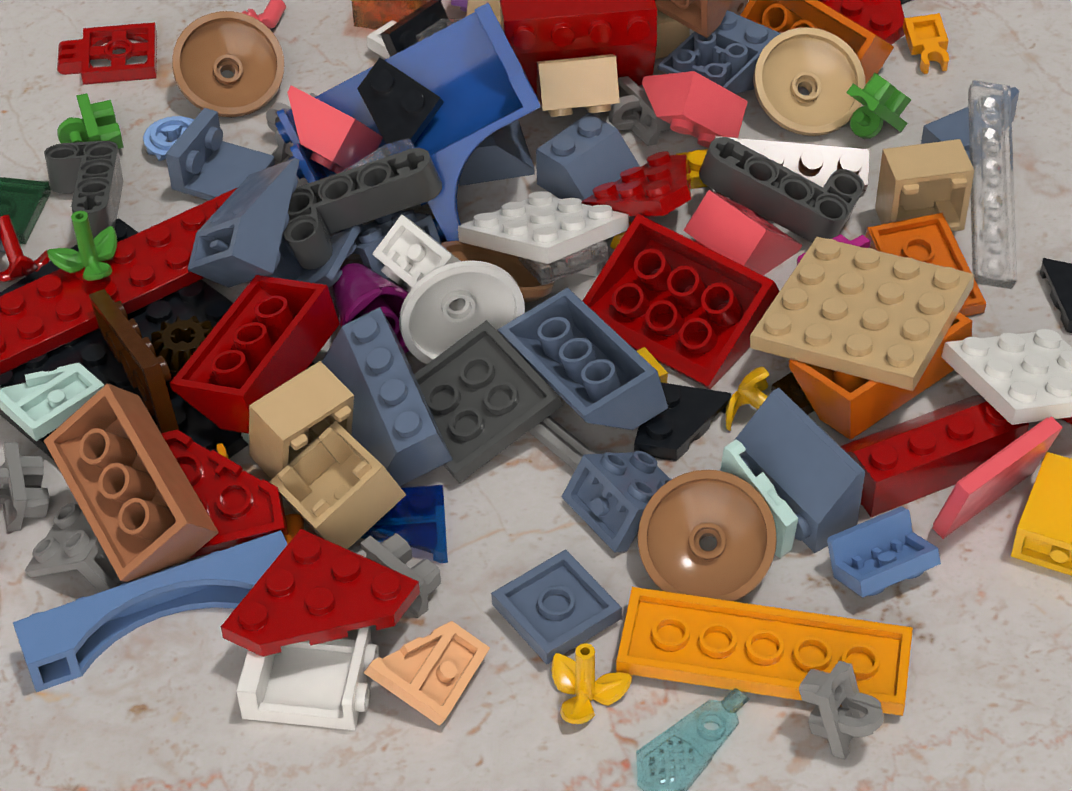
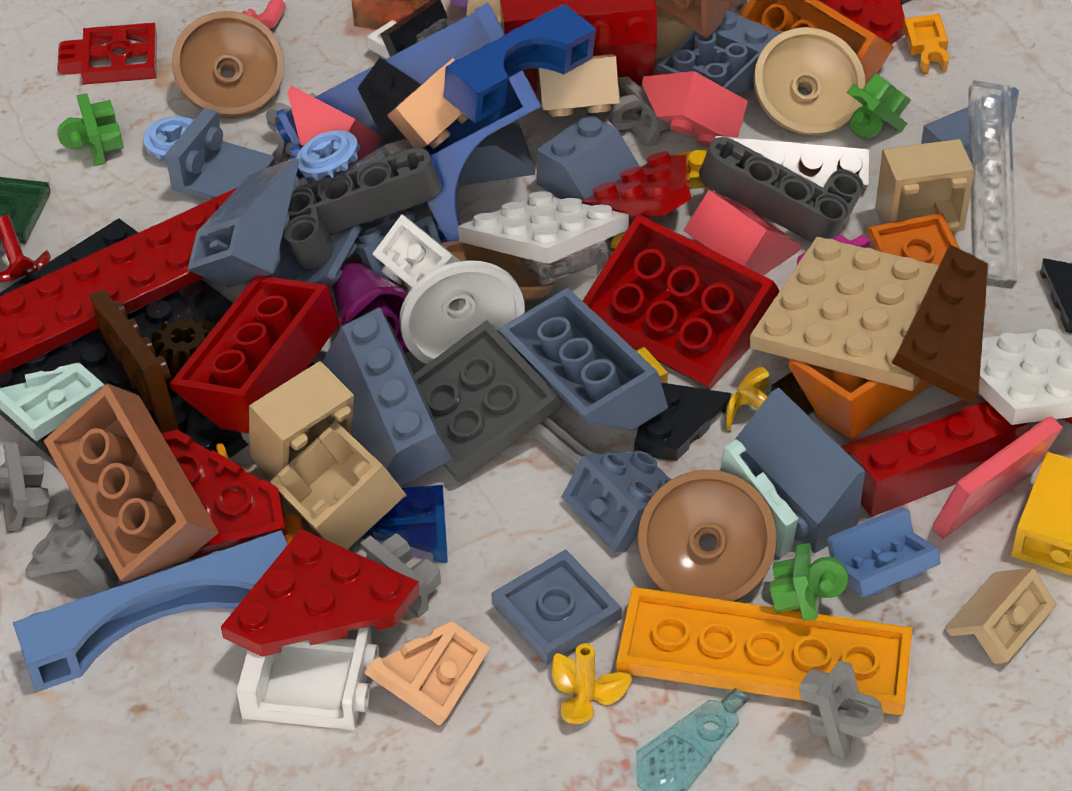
(90, 250): bright green plant -> none
(92, 174): dark grey beam -> none
(328, 154): none -> light blue gear
(427, 113): none -> light nougat brick
(553, 42): none -> blue arch
(800, 583): none -> bright green hips
(948, 327): none -> reddish brown wing
(1004, 612): none -> tan panel

